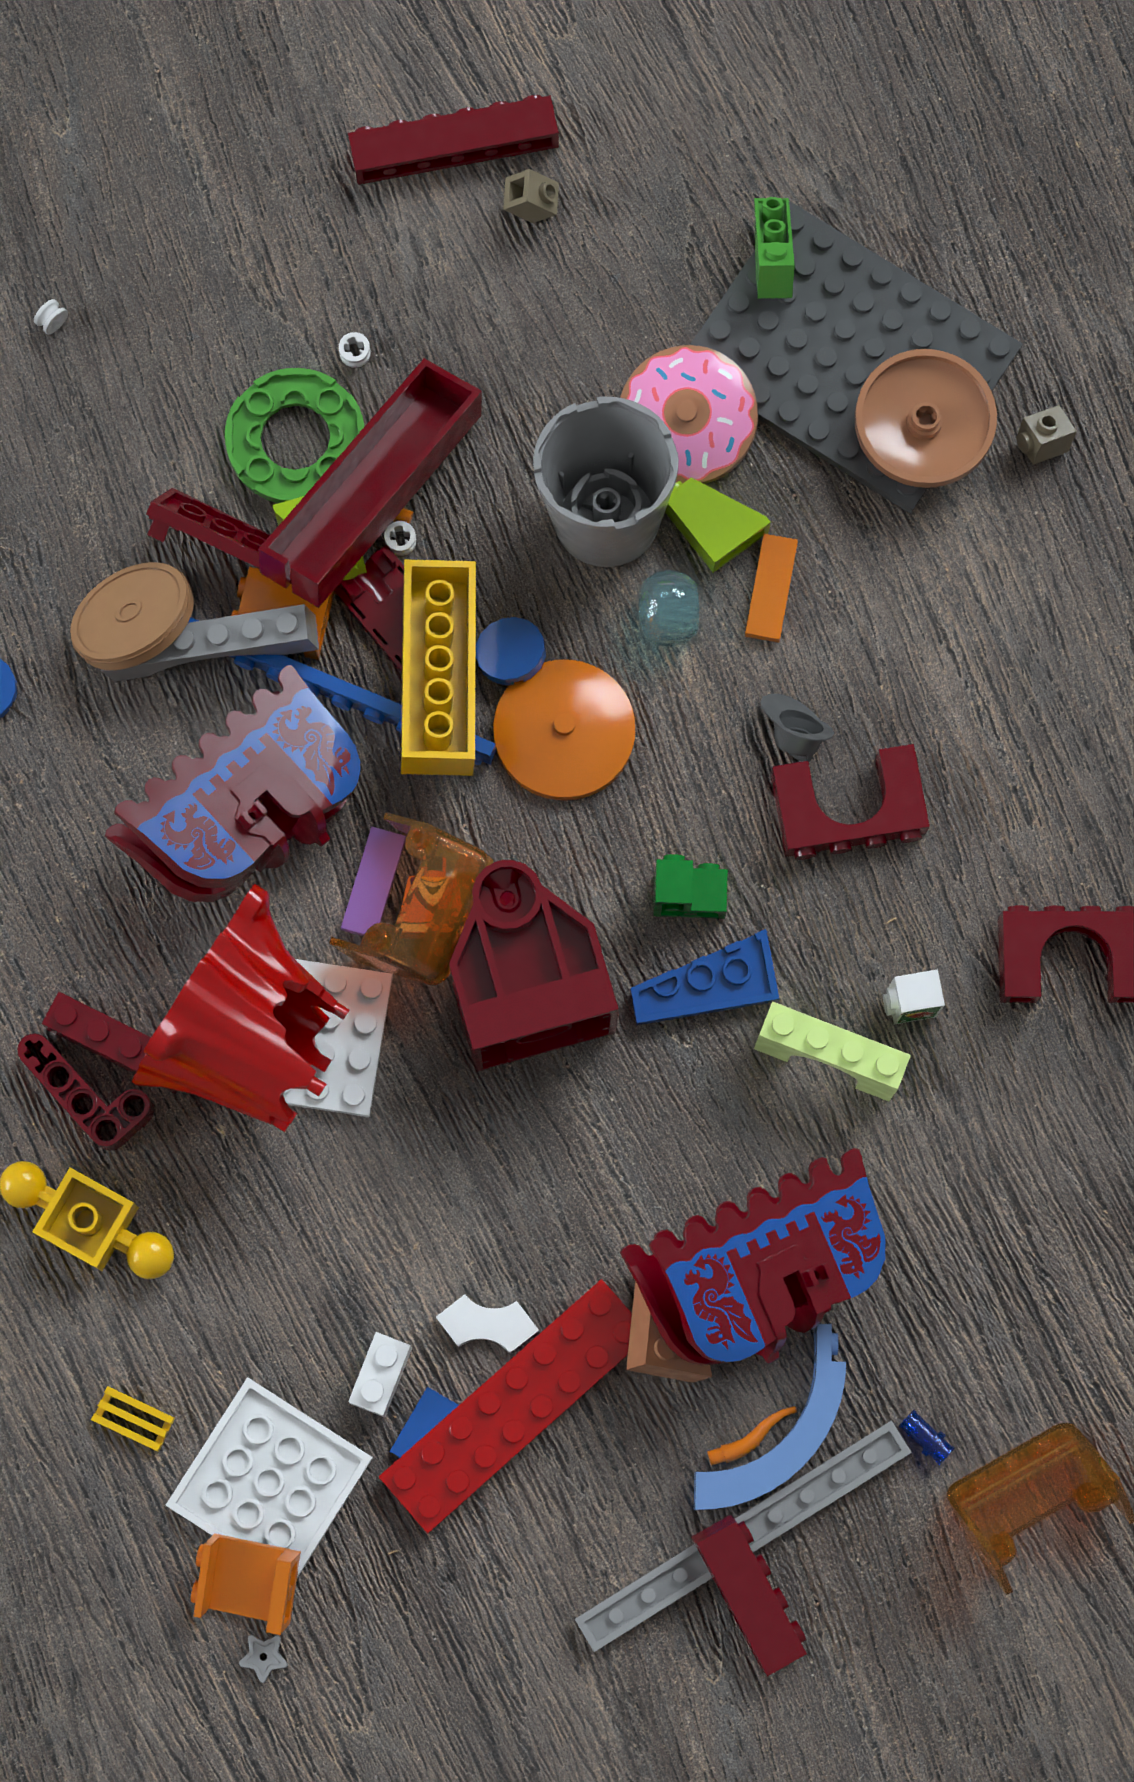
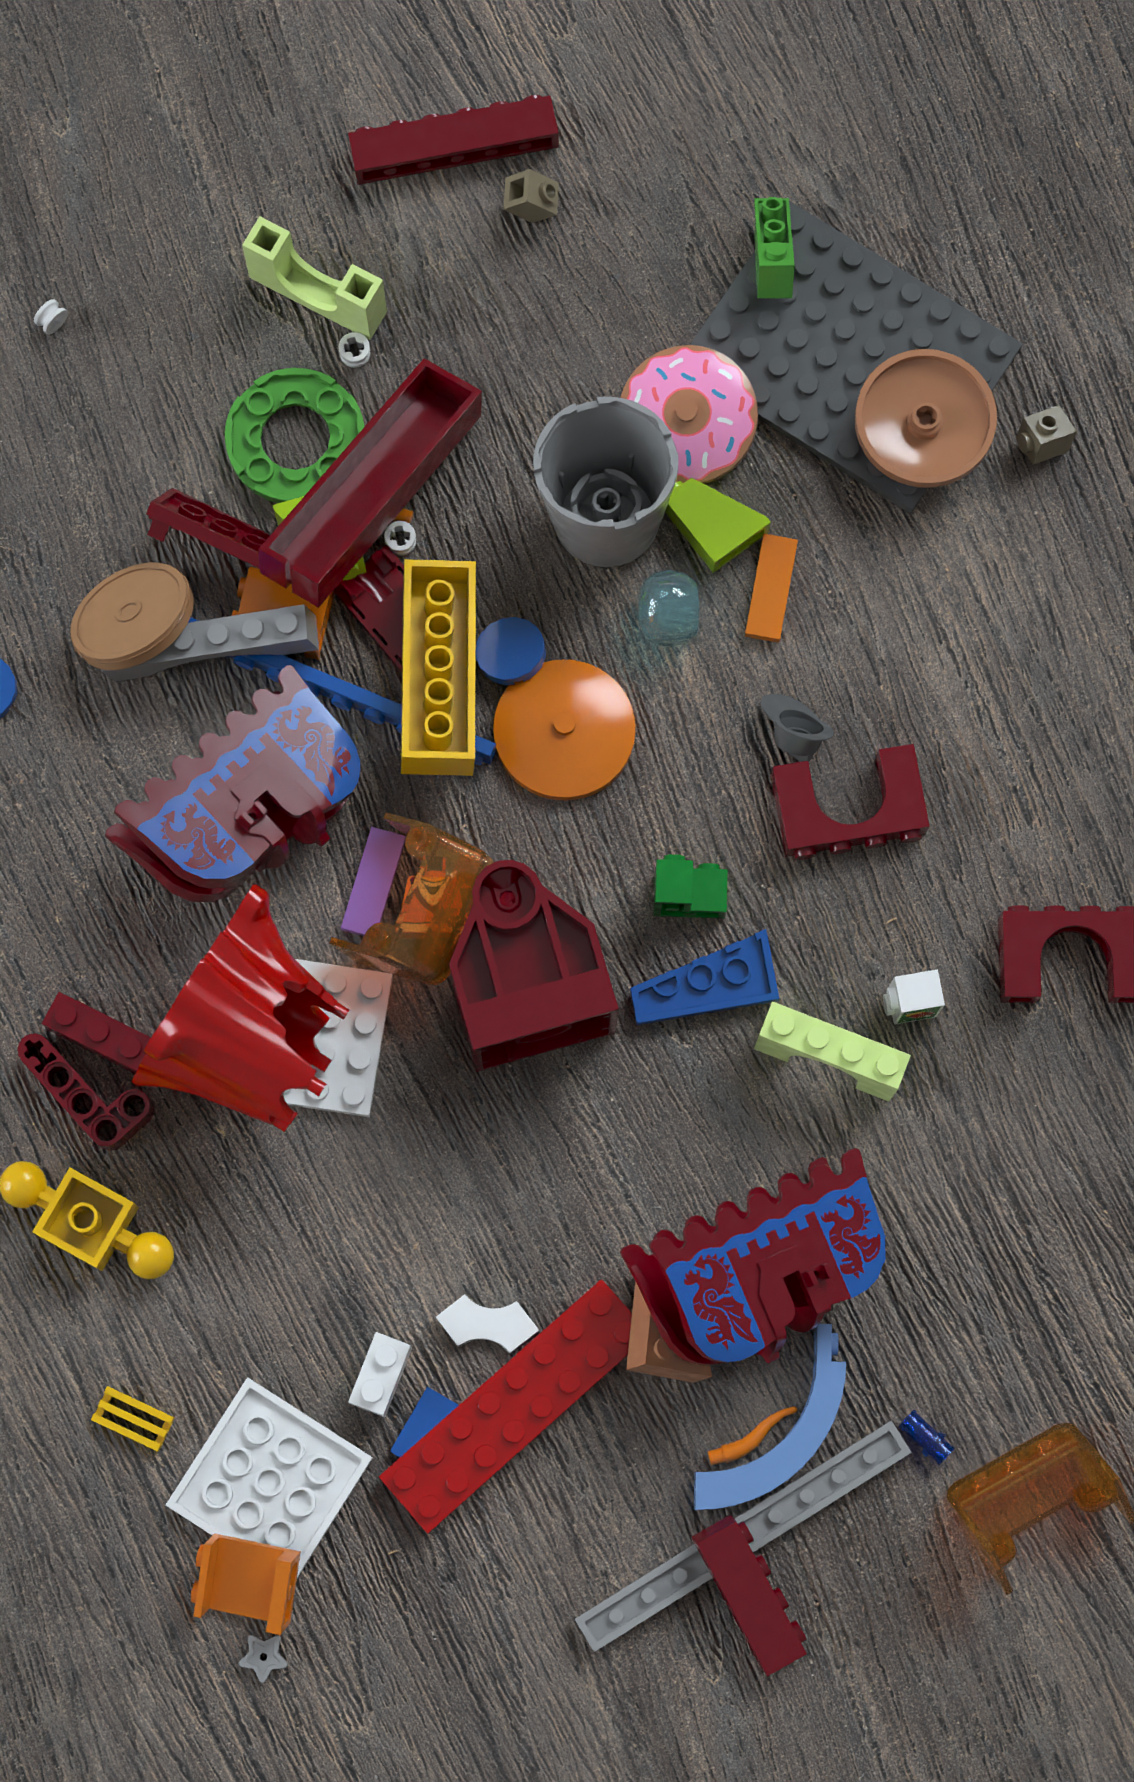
(354, 302): none -> yellowish green arch

